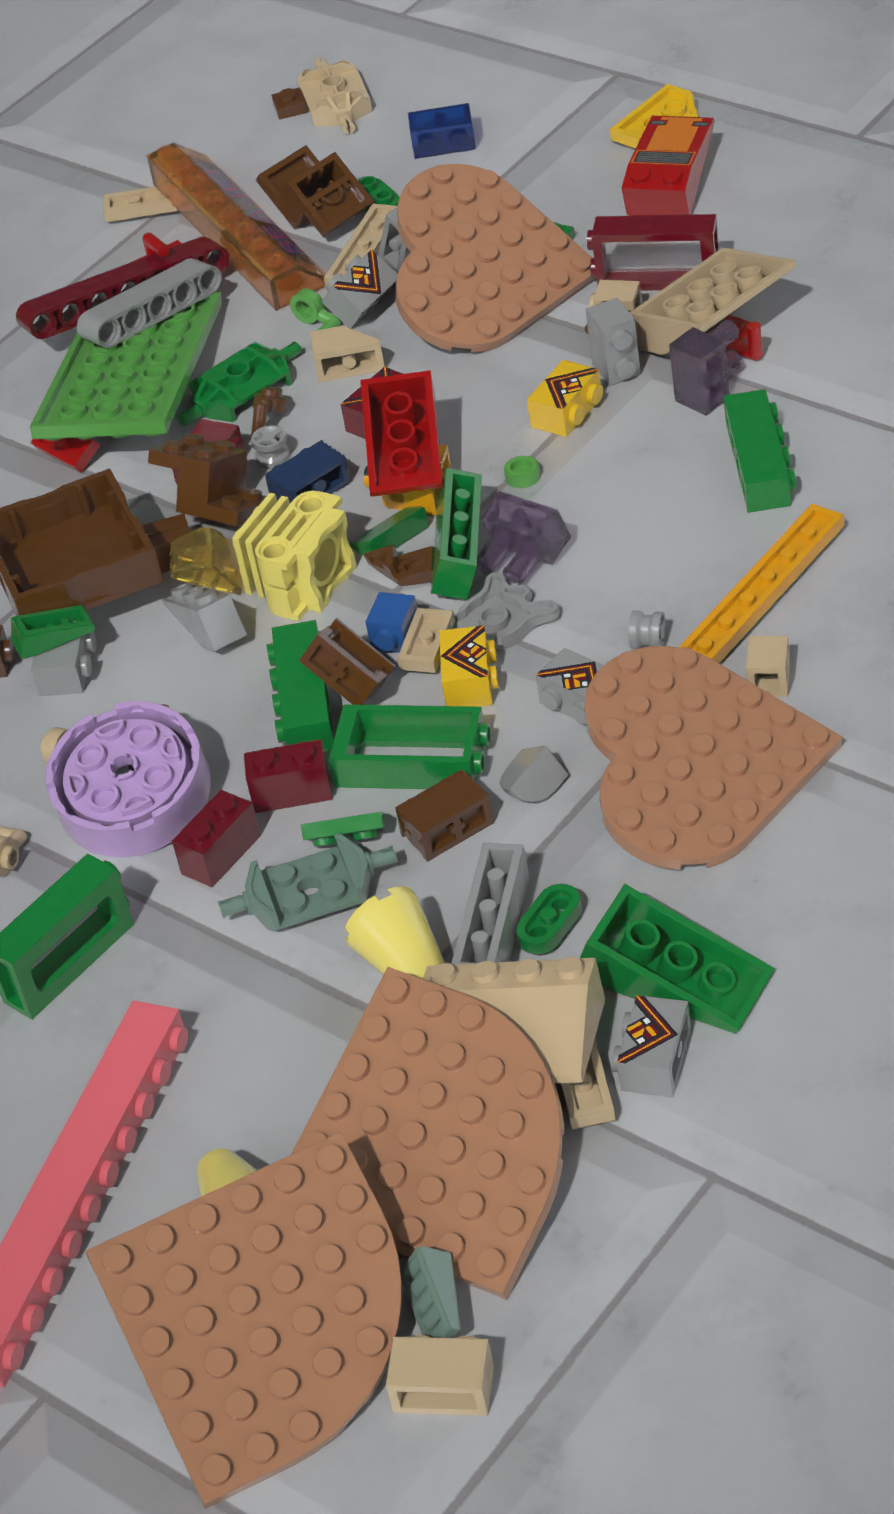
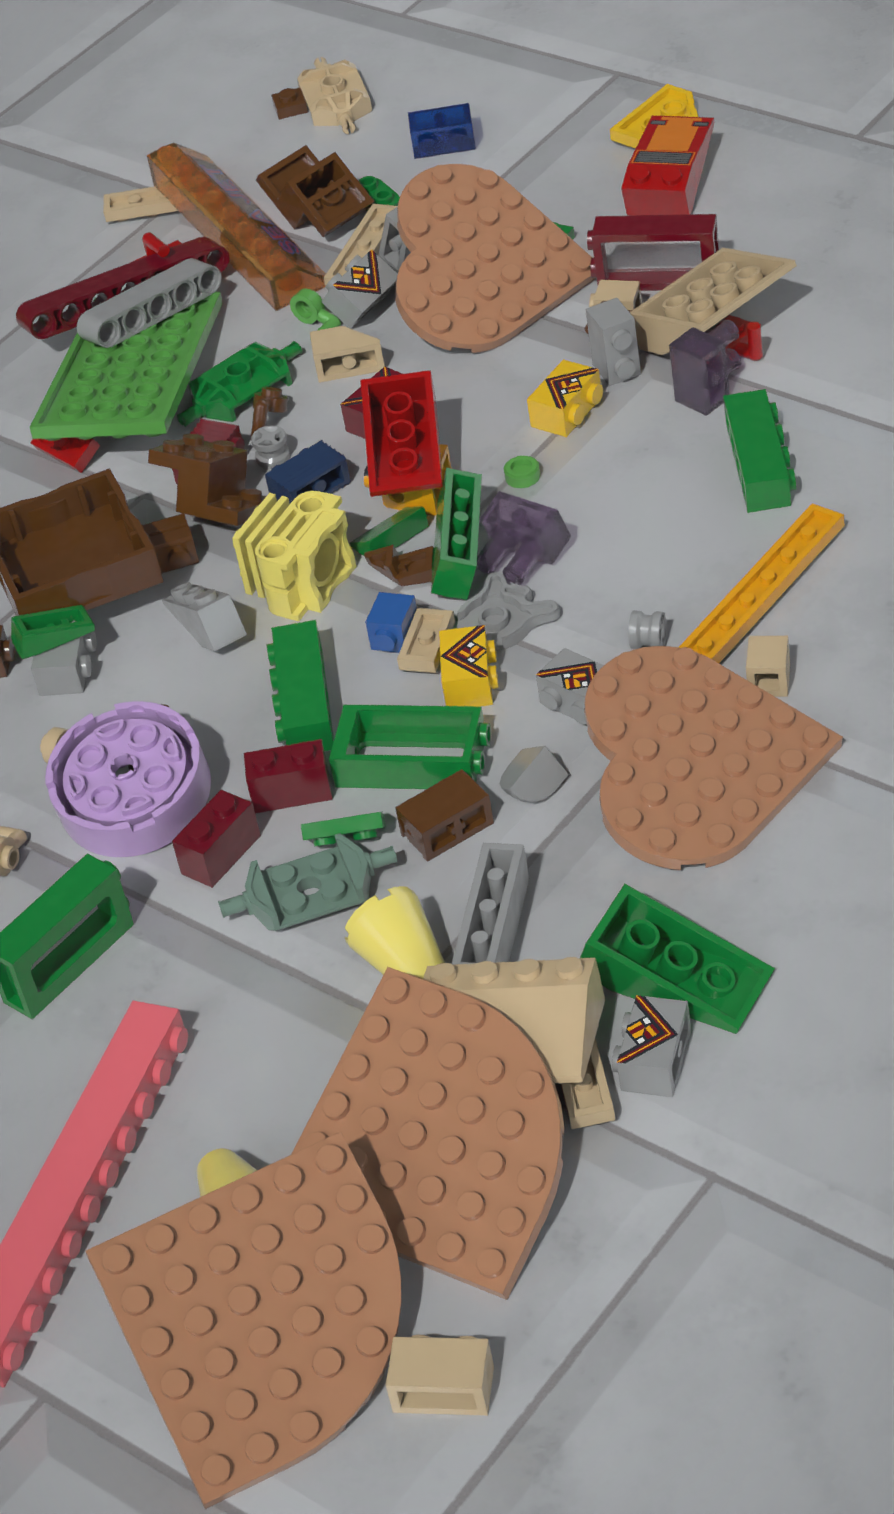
(205, 560): clear yellow slope -> none
(347, 663): reddish brown hinge -> none
(432, 1292): sand green slope -> none
(544, 924): green plate -> none

